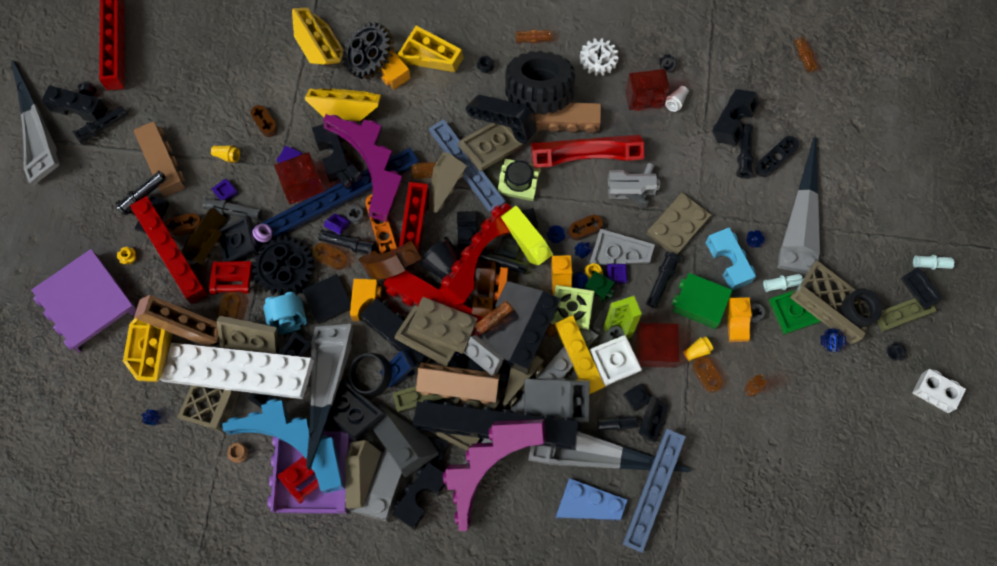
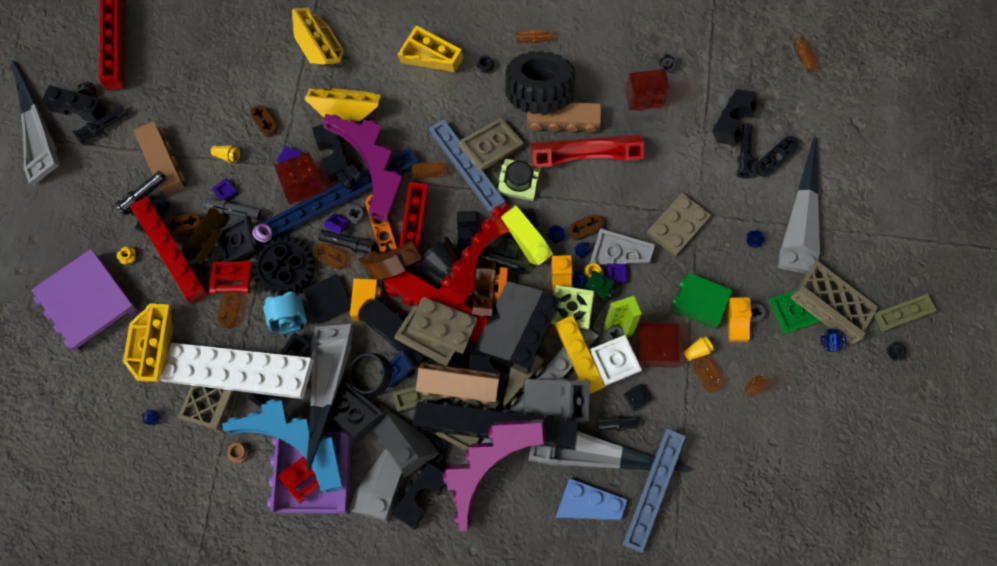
(177, 320): medium nougat brick -> none
(247, 336): dark tan plate -> none
(359, 471): dark tan slope -> none
(368, 50): black gear -> none
(395, 72): light orange arch -> none
(444, 177): dark tan slope -> none
(483, 355): light grey plate -> none
(494, 317): clear orange pin -> none
(504, 113): black beam -> none
(590, 53): white gear -> none
(633, 186): light grey piece -> none
(653, 419): black plate -> none
(666, 272): black pin -> none
(676, 99): white cone -> none
(726, 244): medium azure arch -> none
(782, 282): light aqua axle -> none
(871, 300): black tyre -> none
(921, 288): black panel -> none
(933, 262): light aqua axle -> none
(937, 394): white brick -> none

